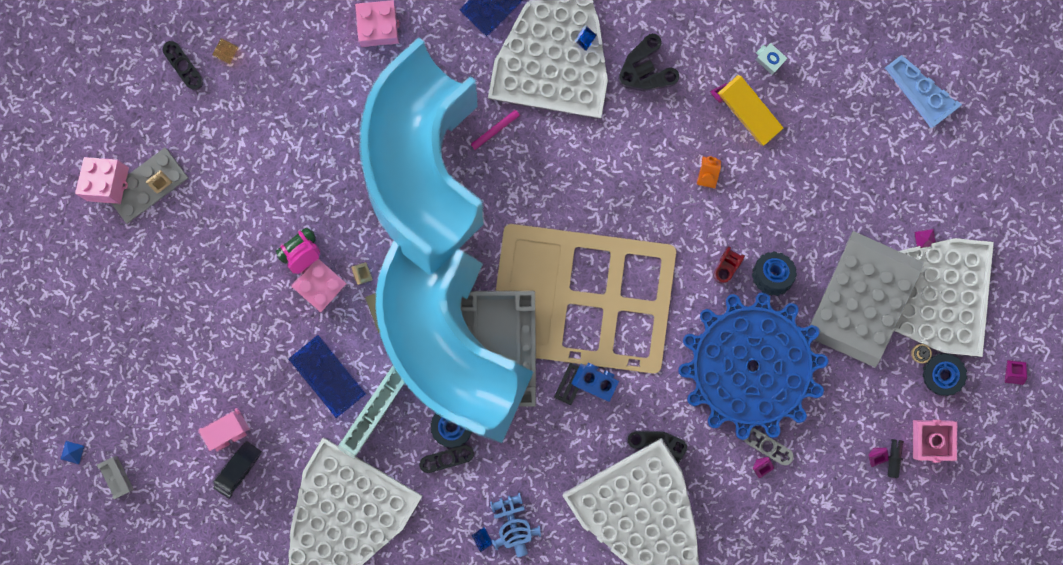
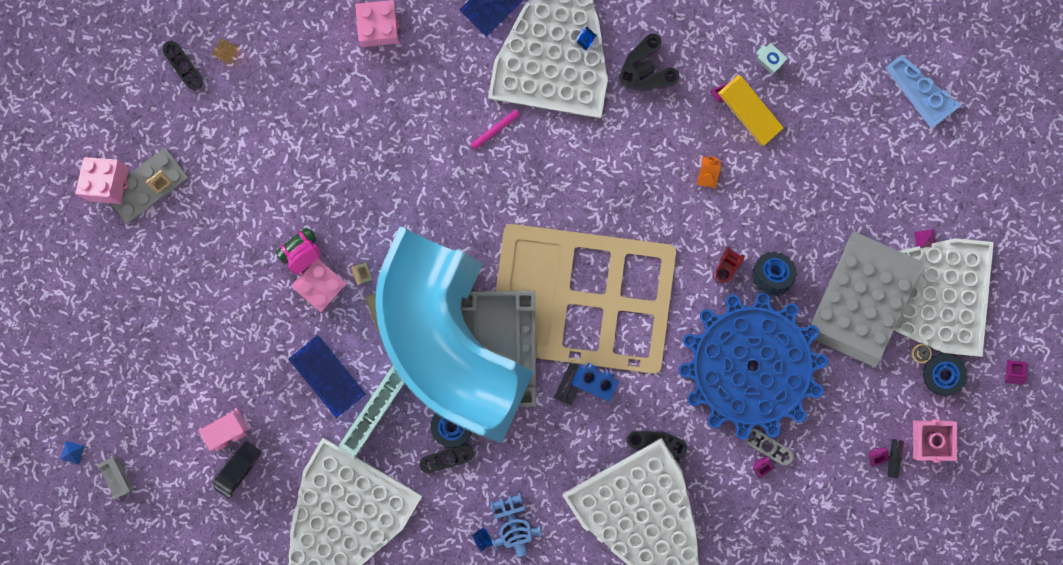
(403, 160): medium azure piece -> none

